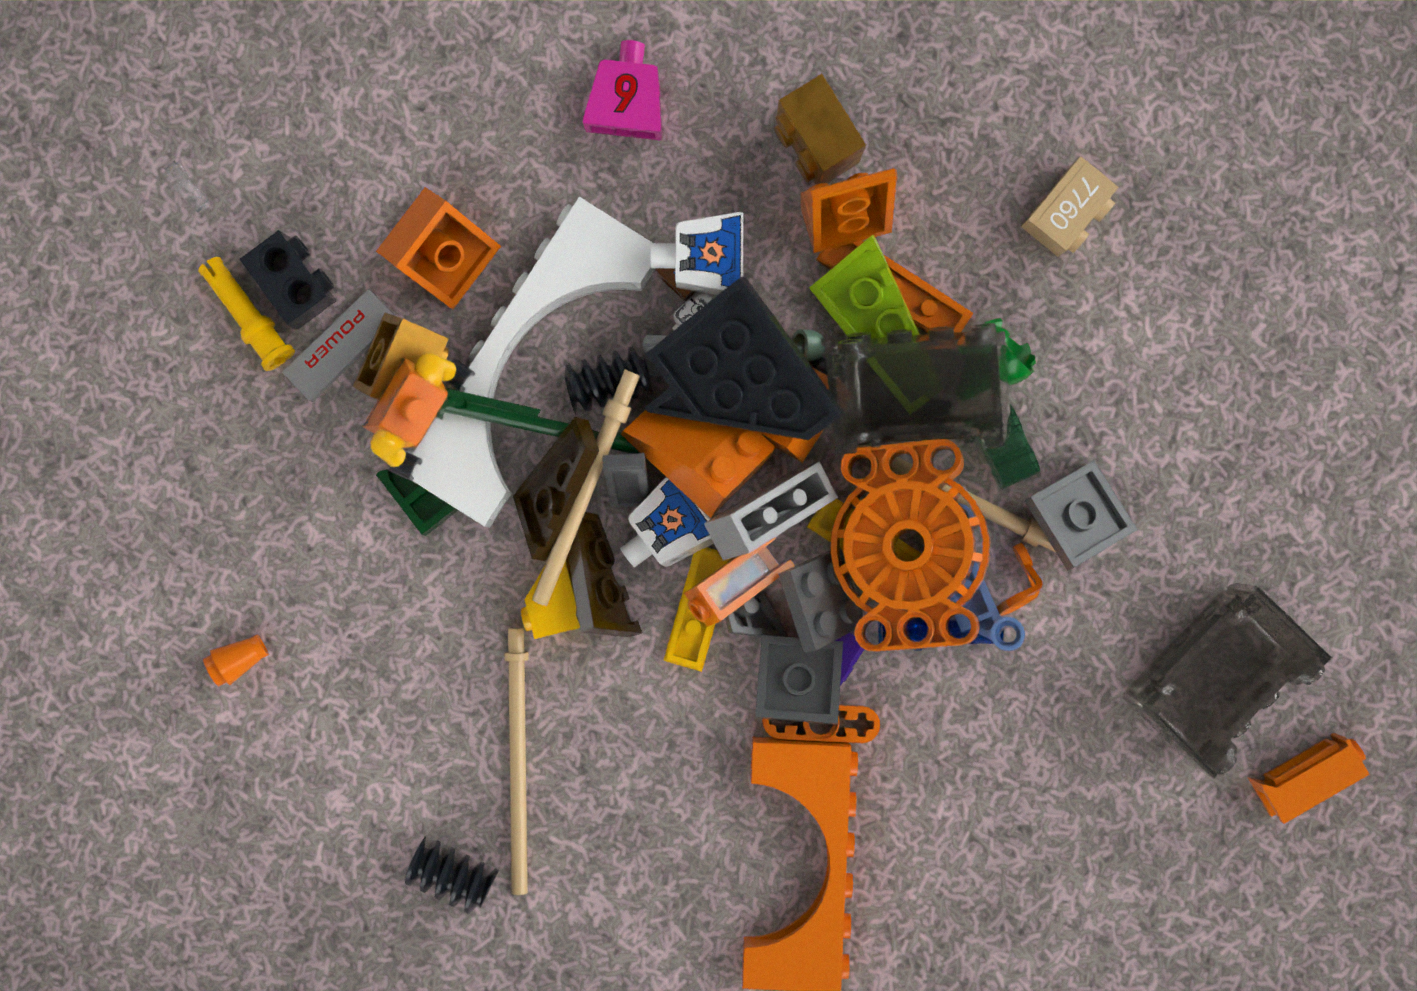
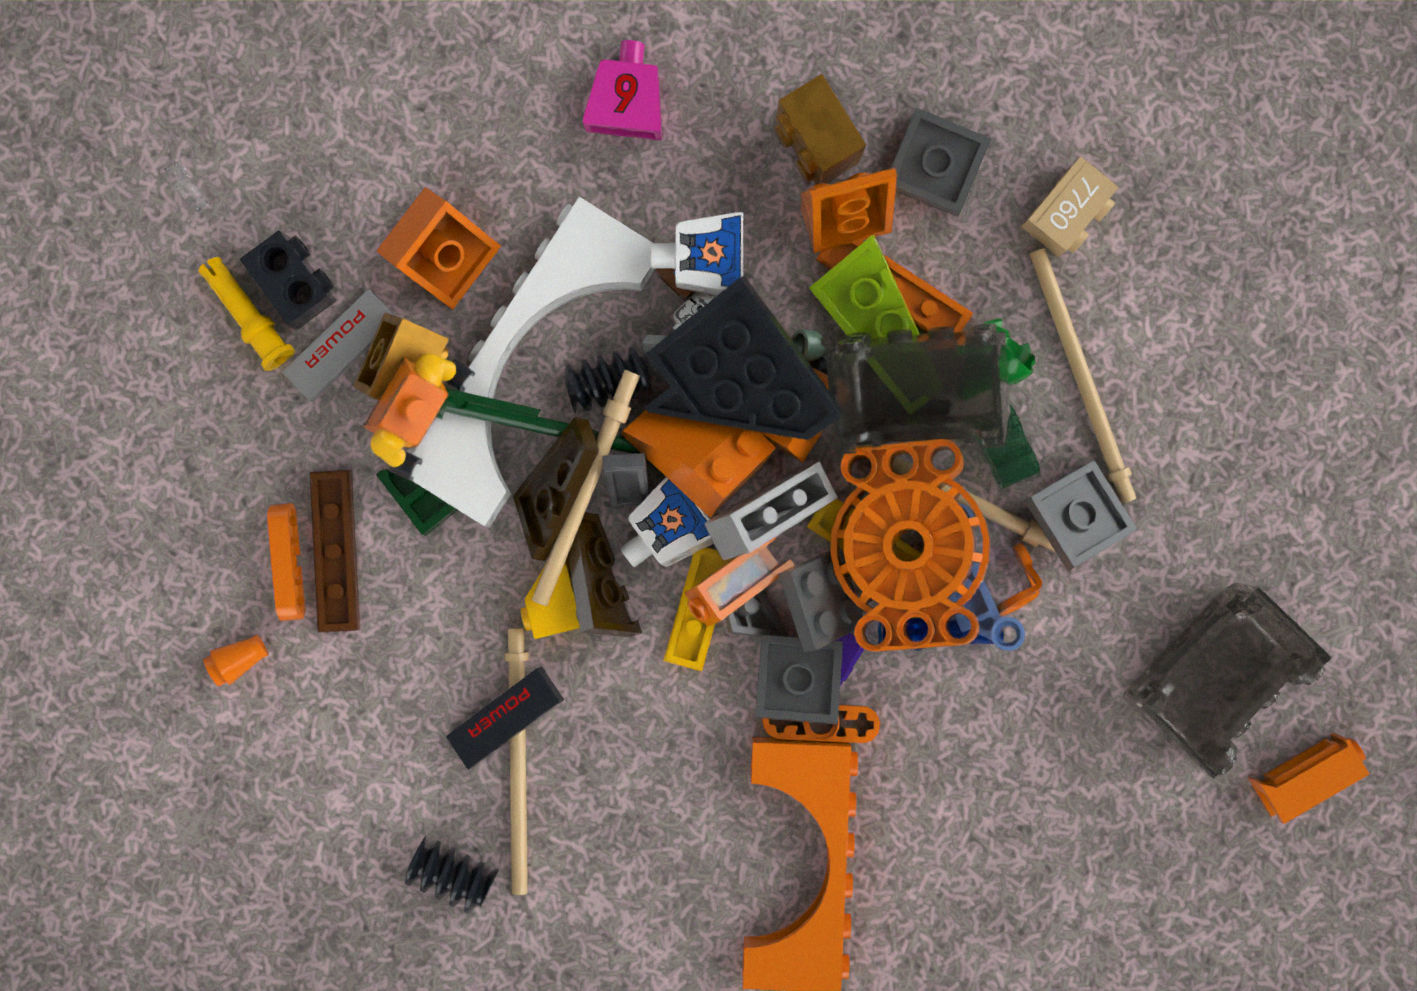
(283, 552): none -> orange beam
(334, 551): none -> reddish brown tile
(505, 717): none -> black tile
(938, 161): none -> dark grey plate
(1117, 471): none -> tan bar

